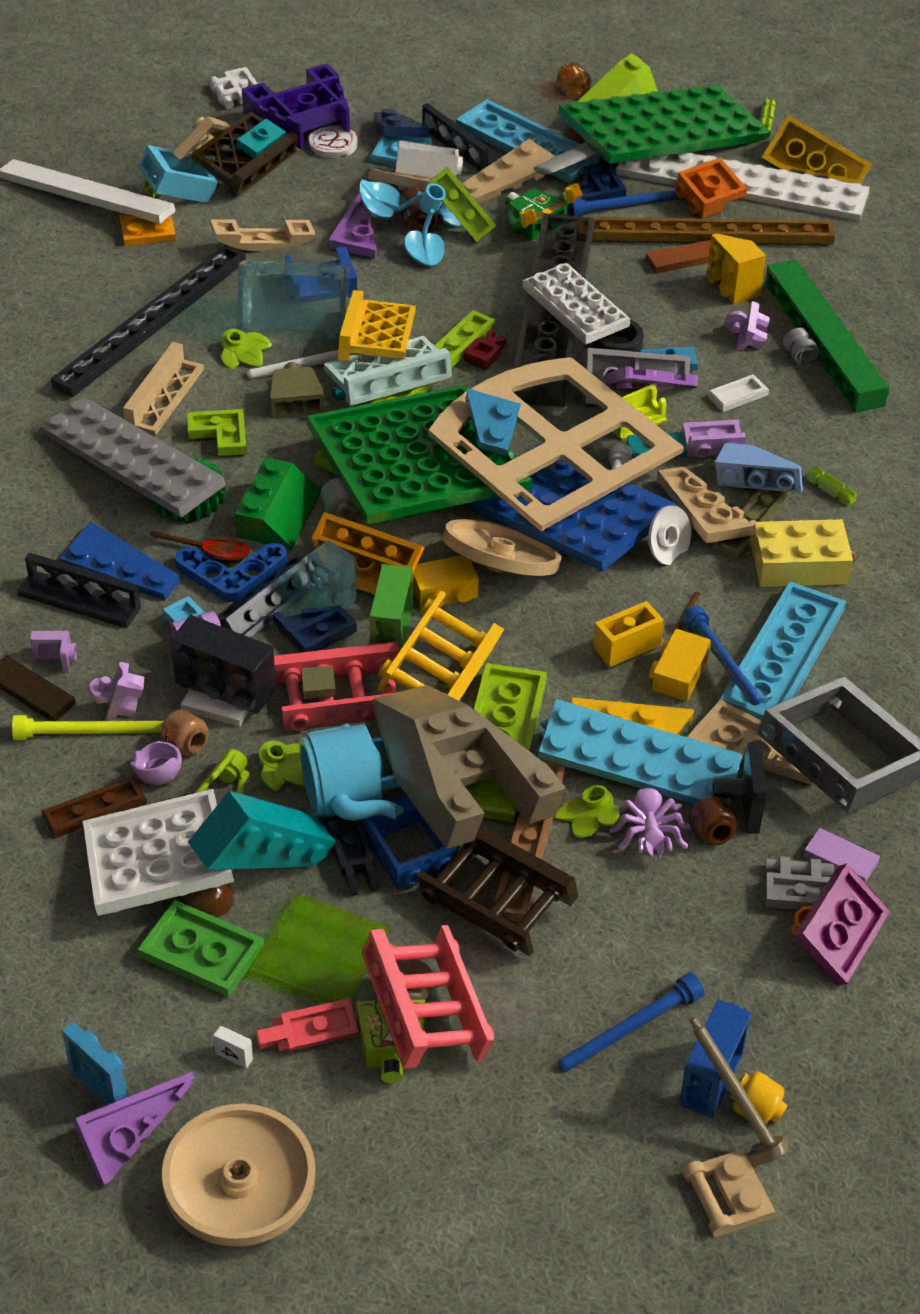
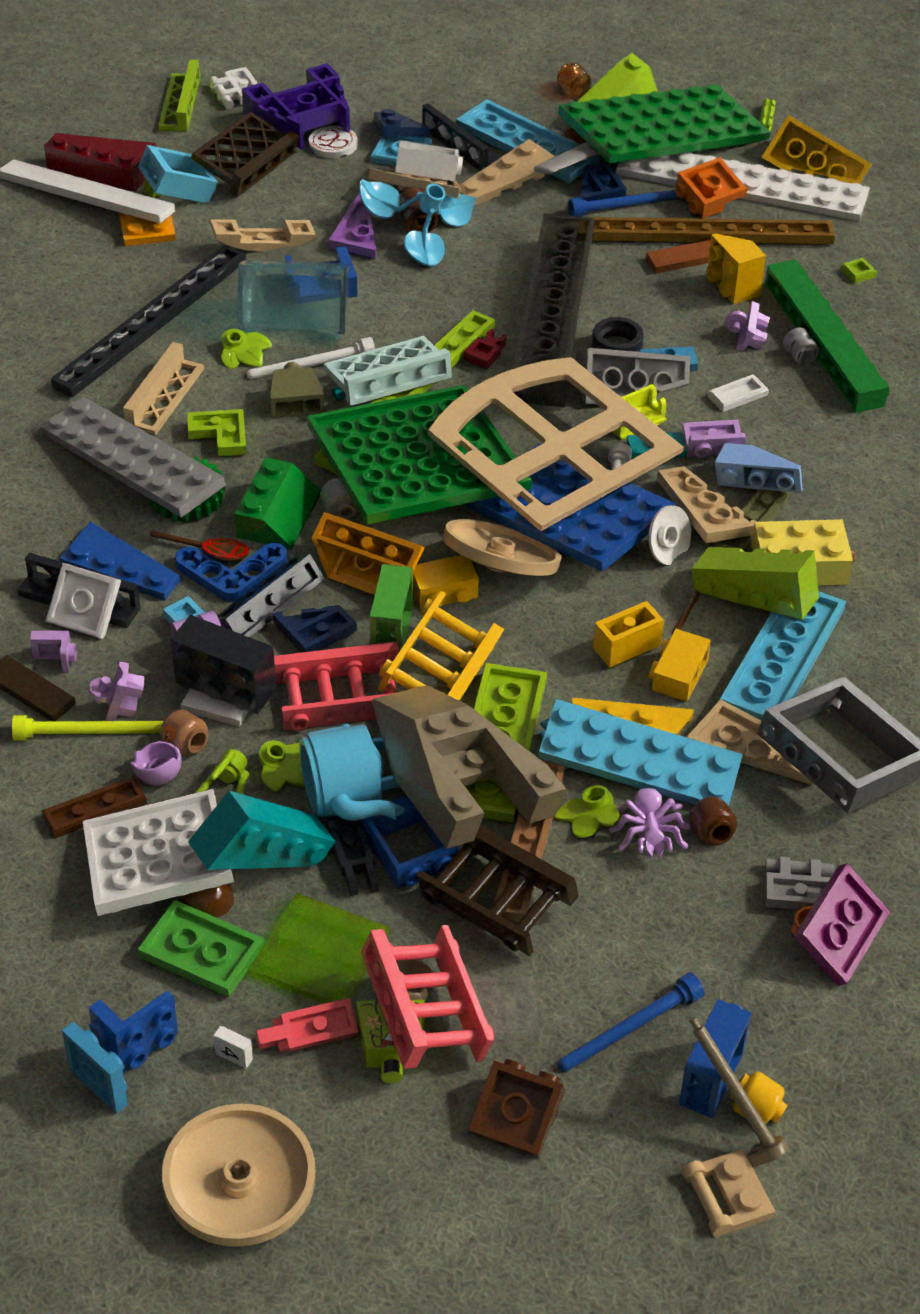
(83, 600): none -> white tile
(97, 159): none -> dark red wedge
(119, 1129): medium lavender wing -> none
(137, 1035): none -> blue bracket
(185, 102): none -> lime fence
(203, 132): tan wing -> none
(259, 138): teal plate -> none
(318, 682): olive tile -> none
(331, 576): clear light blue brick -> none
(357, 324): yellow fence -> none
(463, 206): lime plate -> none
(493, 420): dark azure wing -> none
(517, 1107): none -> reddish brown plate
(527, 210): green torso -> none
(576, 303): white tile -> none
(627, 377): medium lavender wing -> none
(697, 621): blue piece -> none
(749, 788): black tile -> none
(759, 579): none -> lime wedge
(831, 486): lime axle -> none
(839, 851): lavender tile -> none
(858, 270): none -> lime tile

